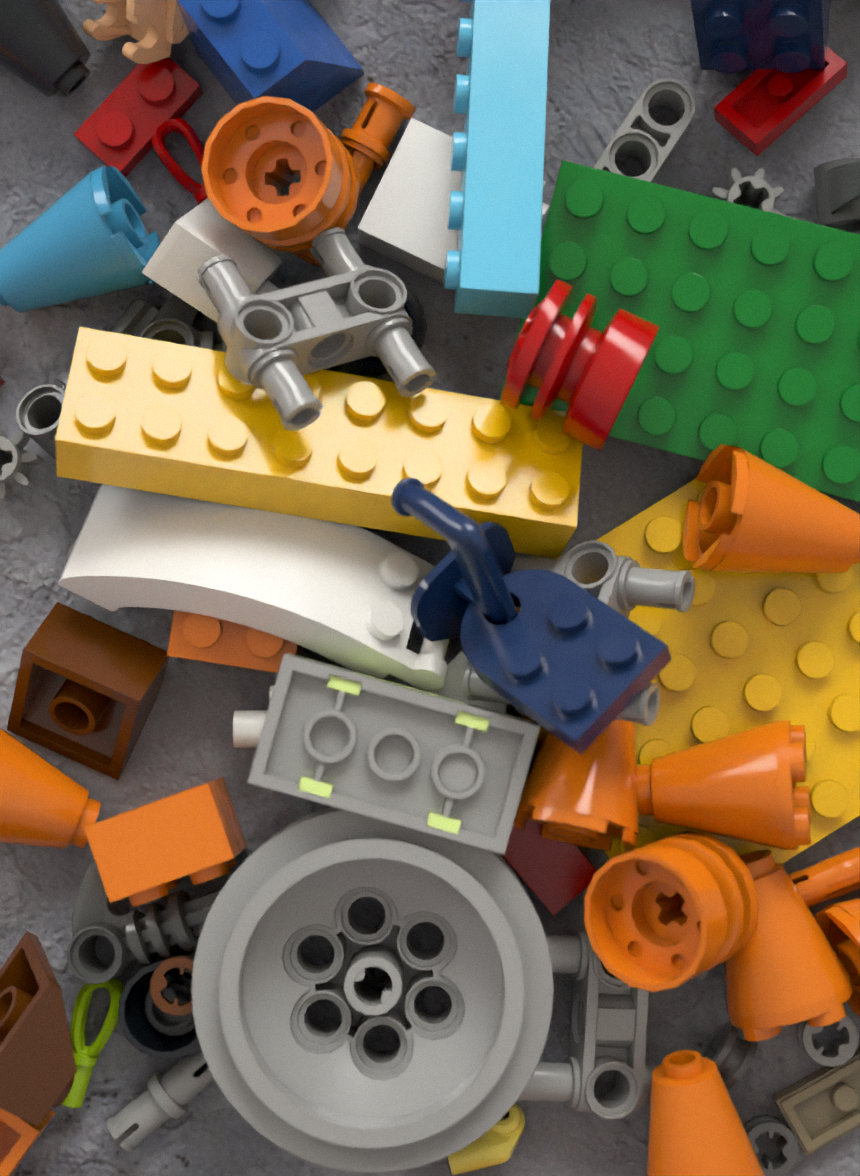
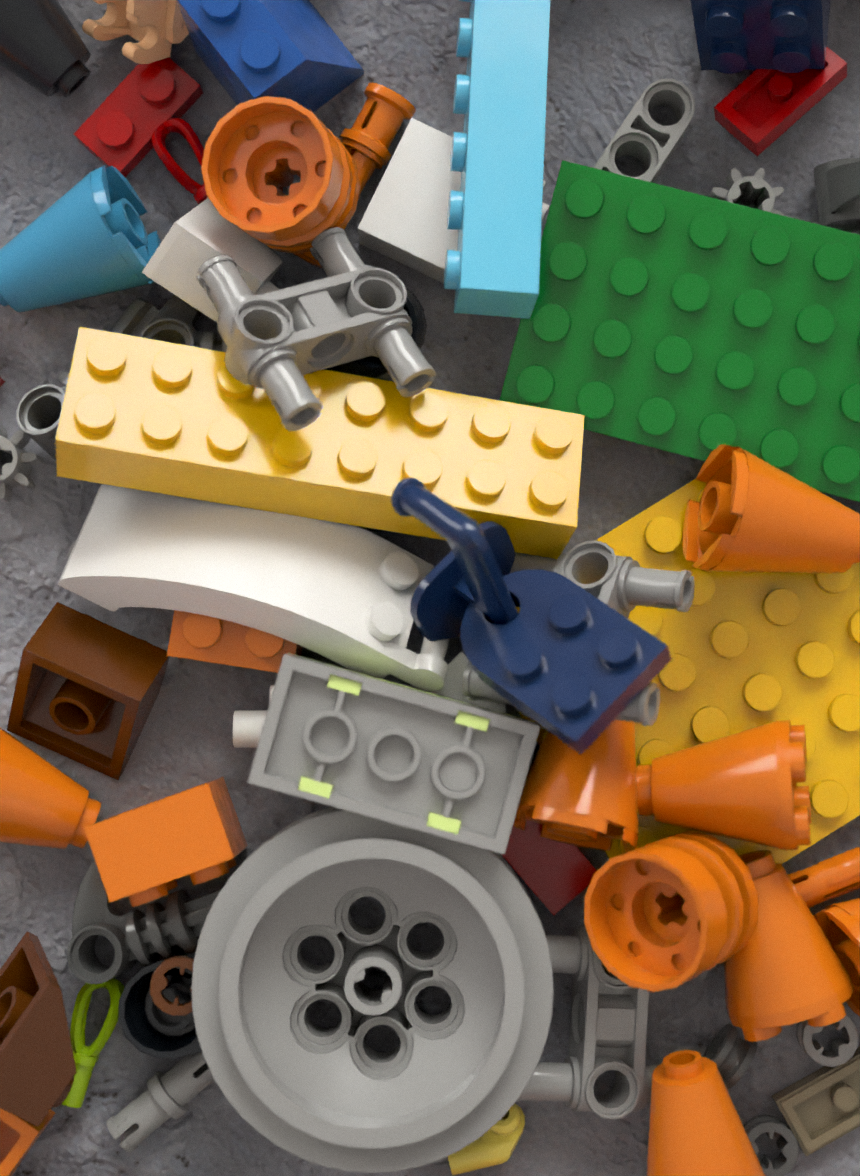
(577, 364): red wheel -> none

